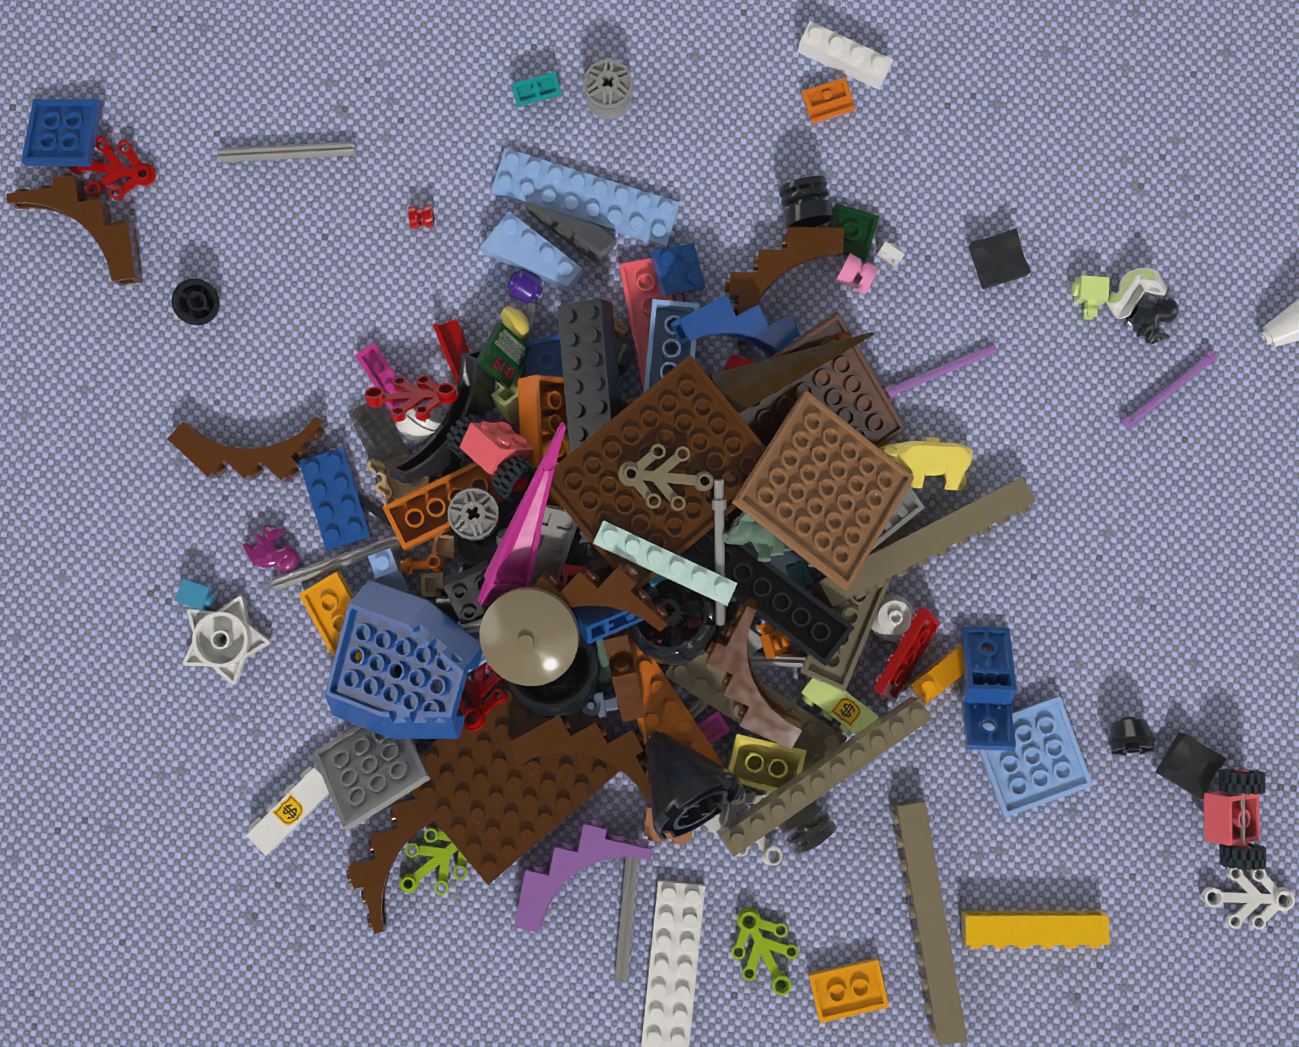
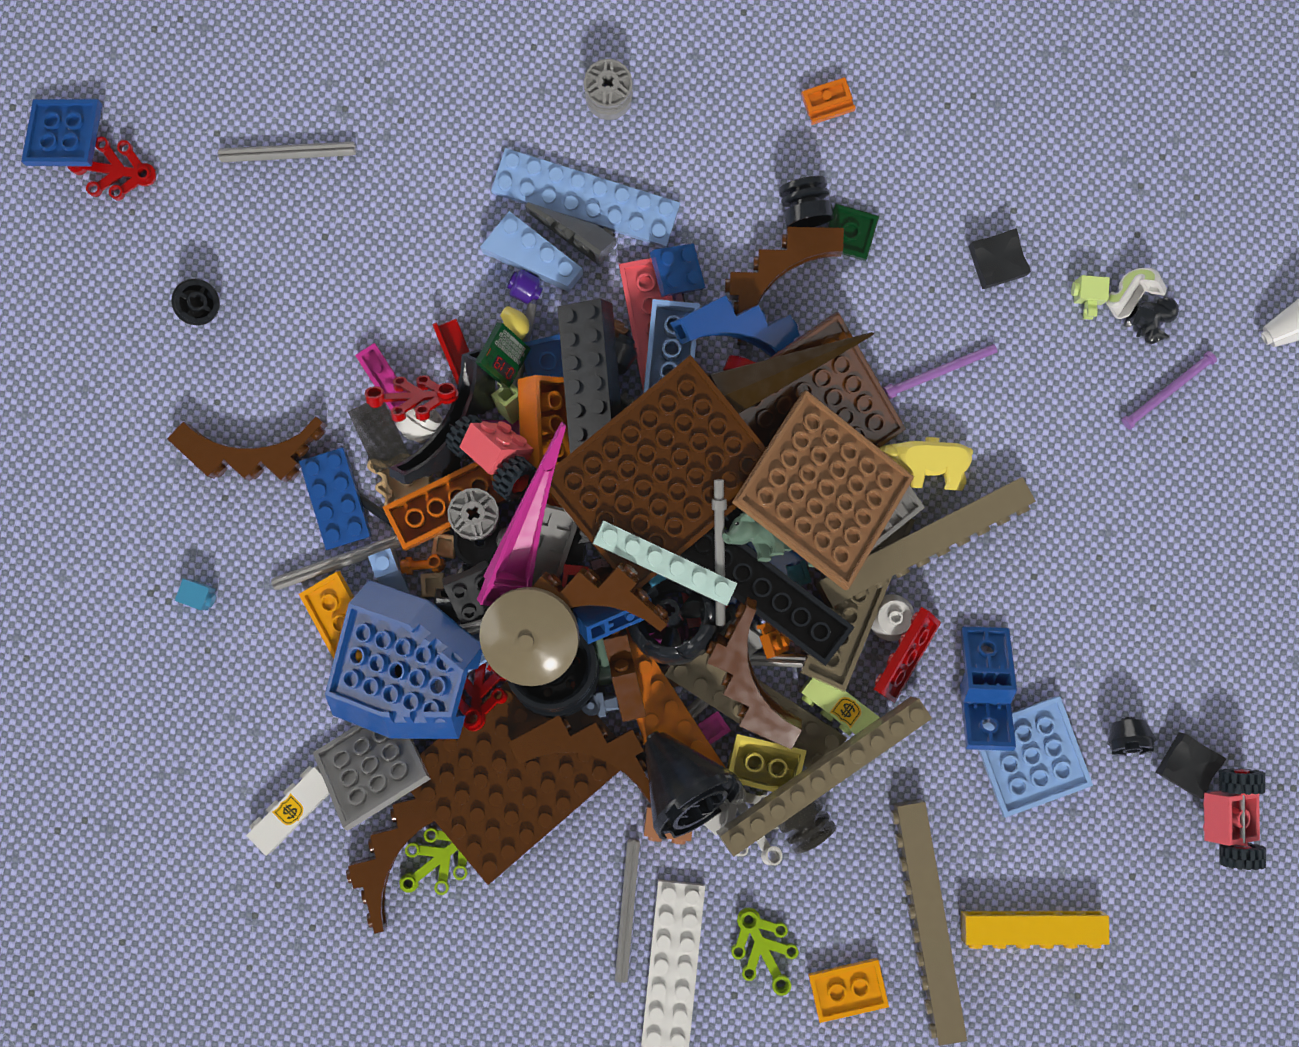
(68, 198): reddish brown arch -> none
(207, 642): white plate -> none
(267, 554): magenta animal -> none
(421, 216): red wheel -> none
(536, 89): teal hinge -> none
(595, 846): medium lavender arch -> none
(661, 477): dark tan plant -> none
(844, 55): white brick -> none
(849, 270): bright pink wheel -> none
(891, 253): white plate -> none
(938, 675): light orange slope -> none
(1251, 898): white plant -> none

